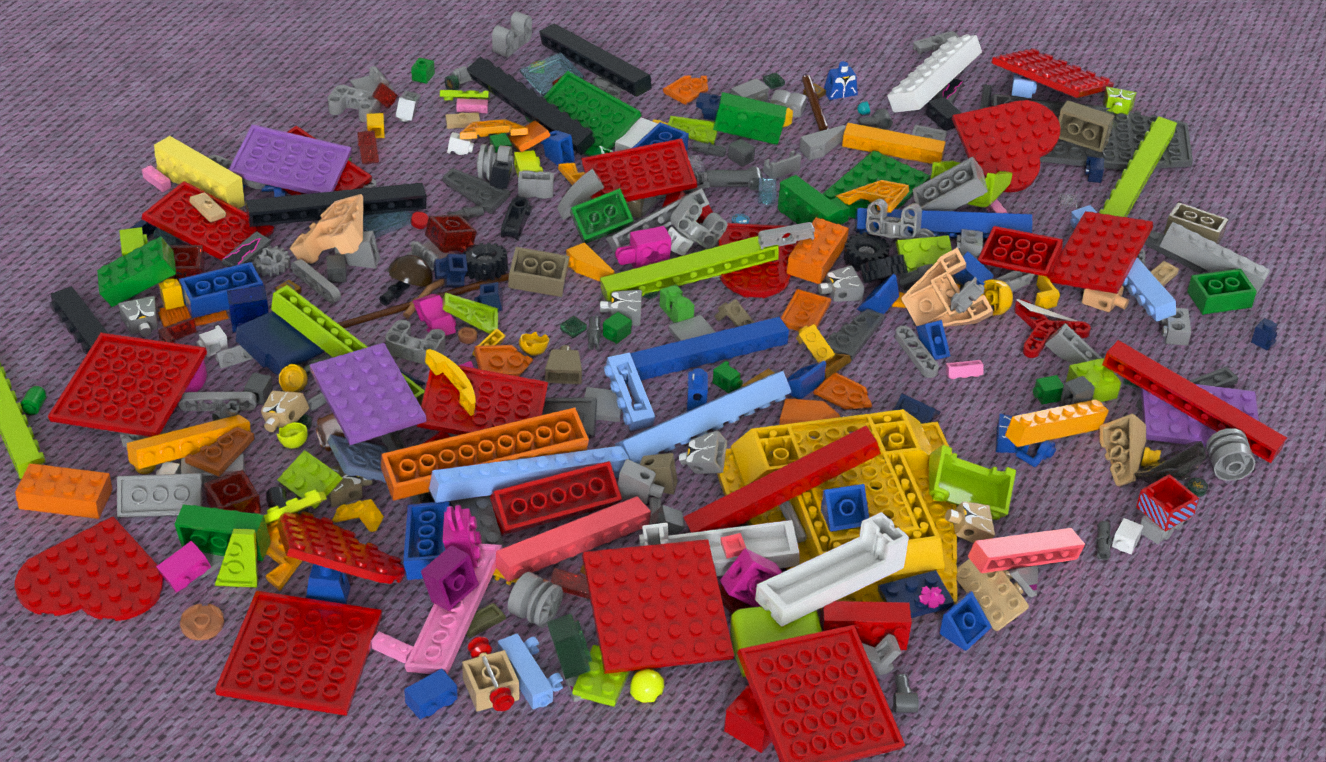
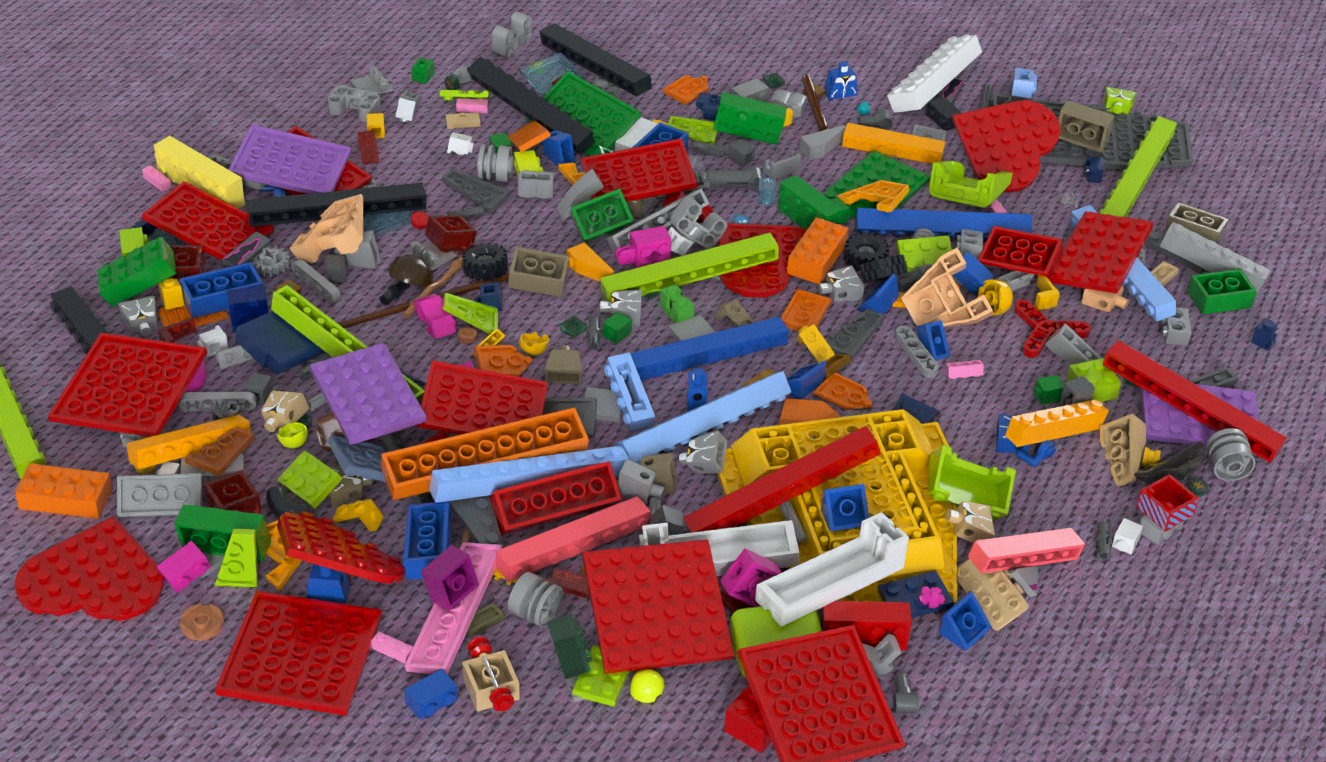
(33, 400): green brick -> none
(207, 207): tan plate -> none
(293, 378): yellow hair -> none
(295, 505): neon yellow plate -> none
(384, 95): clear red bracket -> none
(410, 348): light grey beam -> none
(441, 364): yellow slope -> none
(451, 269): dark blue brick -> none
(461, 532): dark pink brick -> none
(484, 128): light orange wing -> none
(500, 174): black brick -> none
(516, 218): black piece -> none
(532, 681): light blue brick -> none
(727, 377): green brick -> none
(732, 545): coral plate -> none
(774, 236): light grey piece -> none
(891, 226): light grey beam -> none
(932, 43): light grey piece -> none
(952, 187): light grey brick -> none
(970, 290): light grey hinge -> none
(1031, 307): white sticker -> none
(1053, 72): red plate -> none

